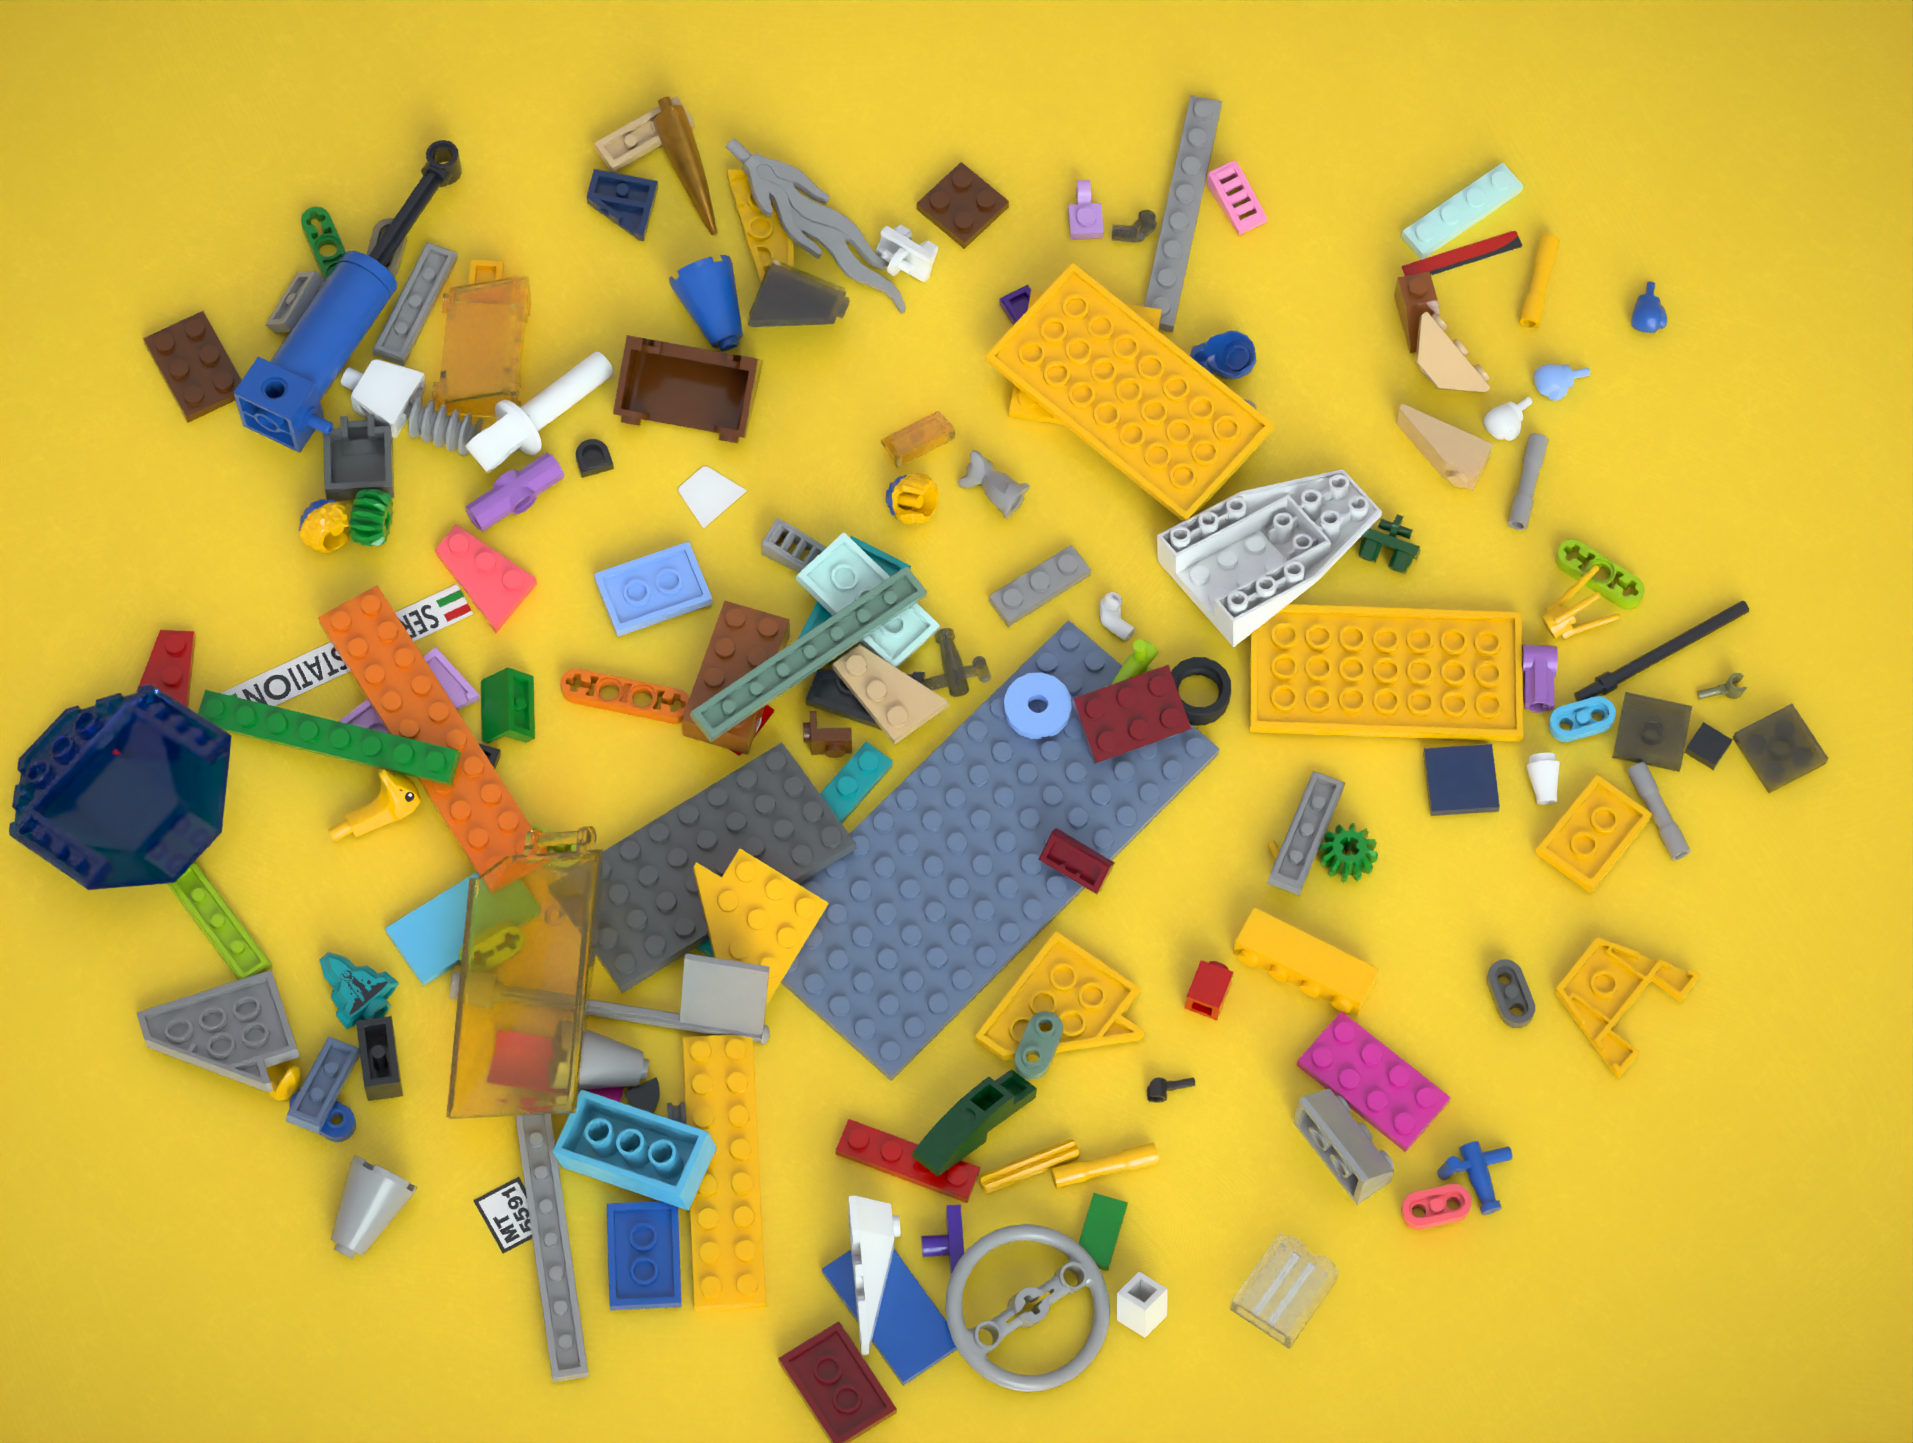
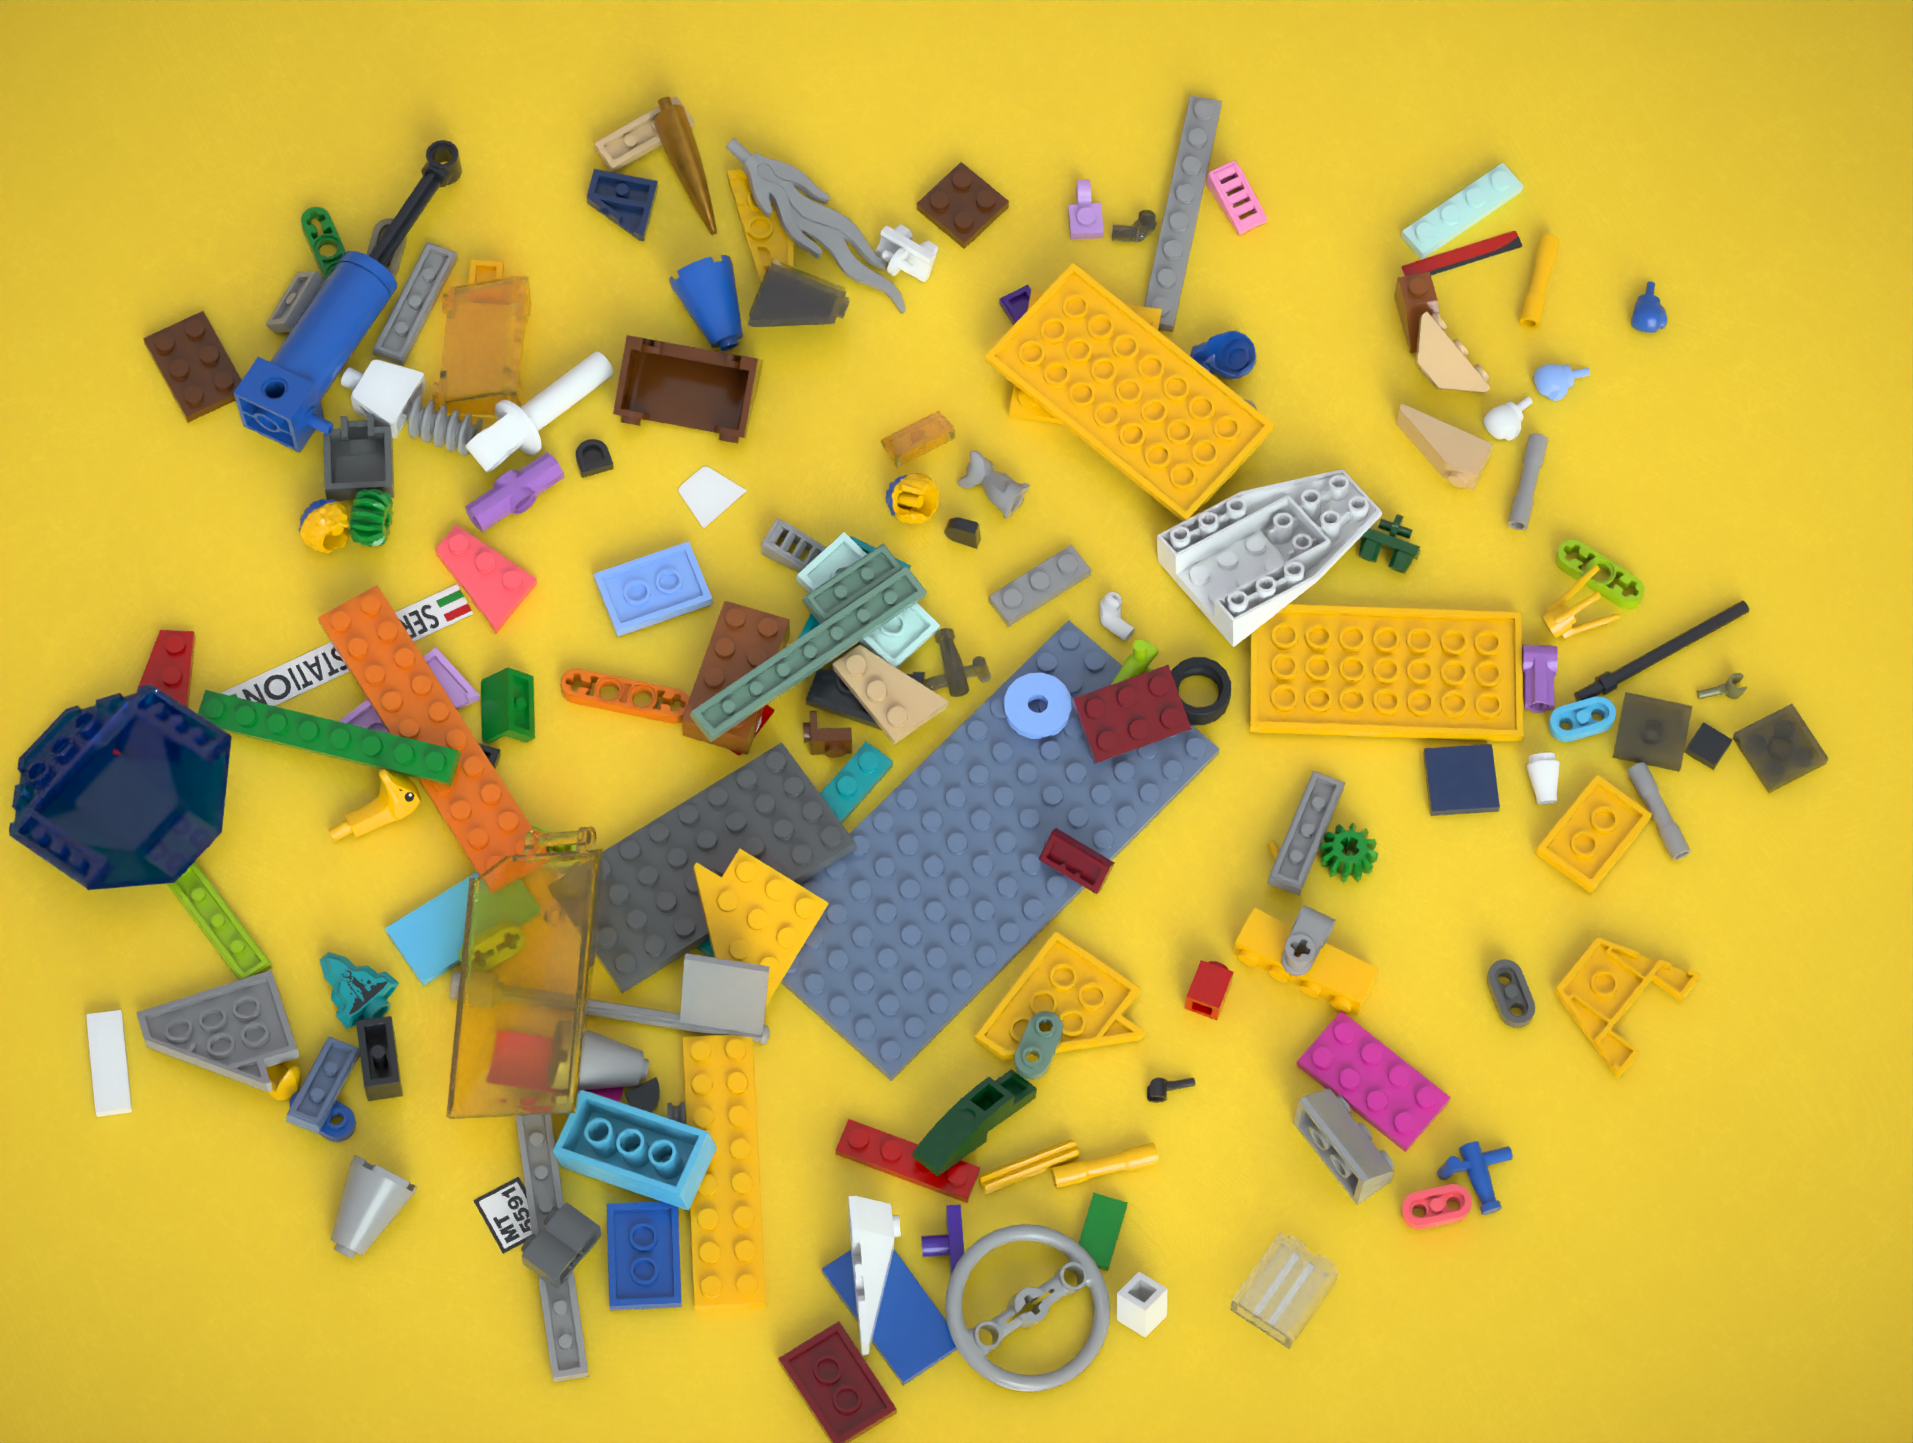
(109, 1063): none -> white tile
(560, 1244): none -> dark grey brick
(851, 583): none -> sand green tile
(963, 532): none -> tile
(1306, 937): none -> light grey piece

